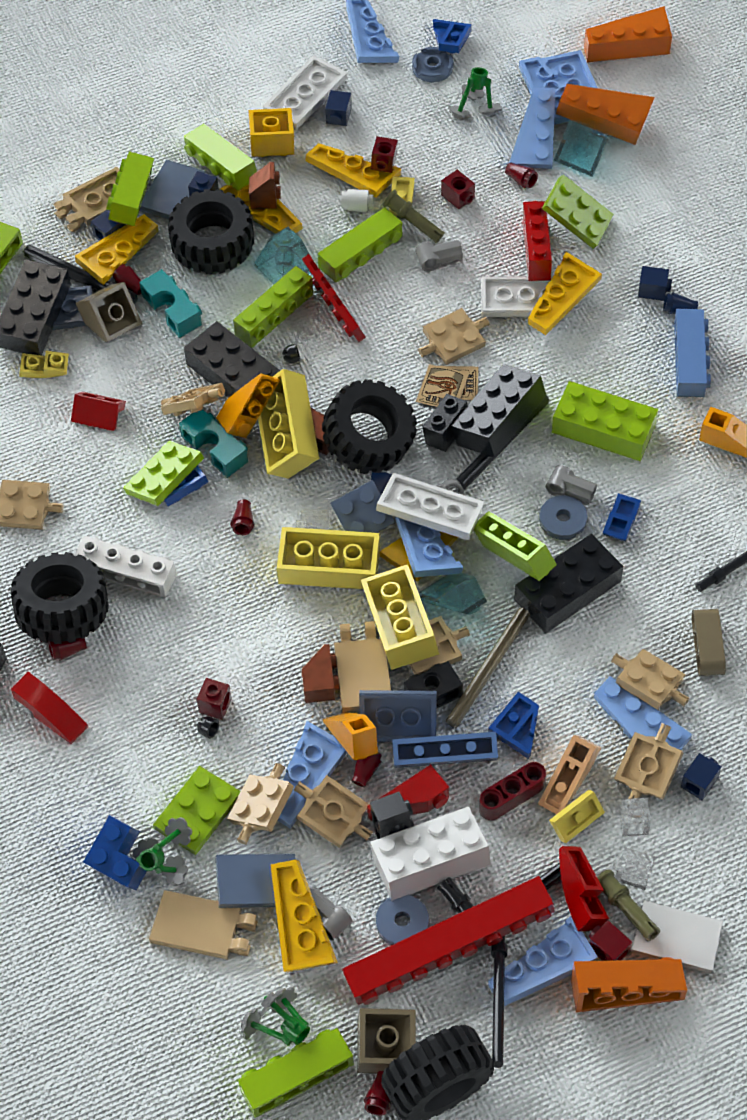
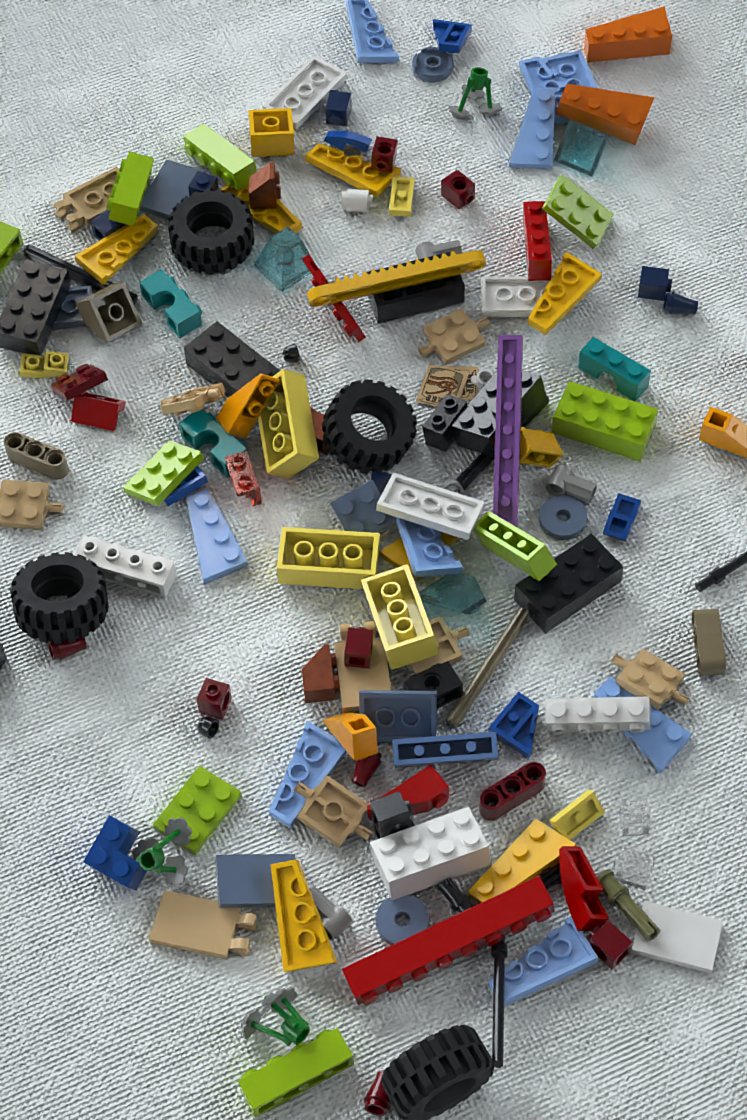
(36, 455): none -> dark tan beam
(48, 707): red slope -> none
(82, 380): none -> dark red plate
(128, 275): dark red cone -> none
(215, 543): none -> light blue wing
(242, 520): dark red cone -> none
(243, 476): none -> clear red bracket
(260, 803): tan plate -> none
(273, 306): lime brick -> none
(341, 138): none -> blue slope
(358, 647): none -> dark red brick
(360, 245): lime brick -> none
(383, 1037): dark tan slope -> none
(396, 277): none -> yellow gear
(405, 210): olive pin -> none
(418, 297): none -> black brick
(482, 375): none -> white plate
(508, 428): none -> medium lavender plate
(521, 862): none -> yellow wing
(523, 175): dark red cone -> none
(539, 448): none -> yellow brick
(569, 774): light nougat slope -> none
(598, 714): none -> white brick
(626, 983): orange wedge -> none
(630, 376): none -> teal arch
(649, 764): tan plate -> none
(691, 353): medium blue brick -> none
(701, 776): dark blue brick -> none

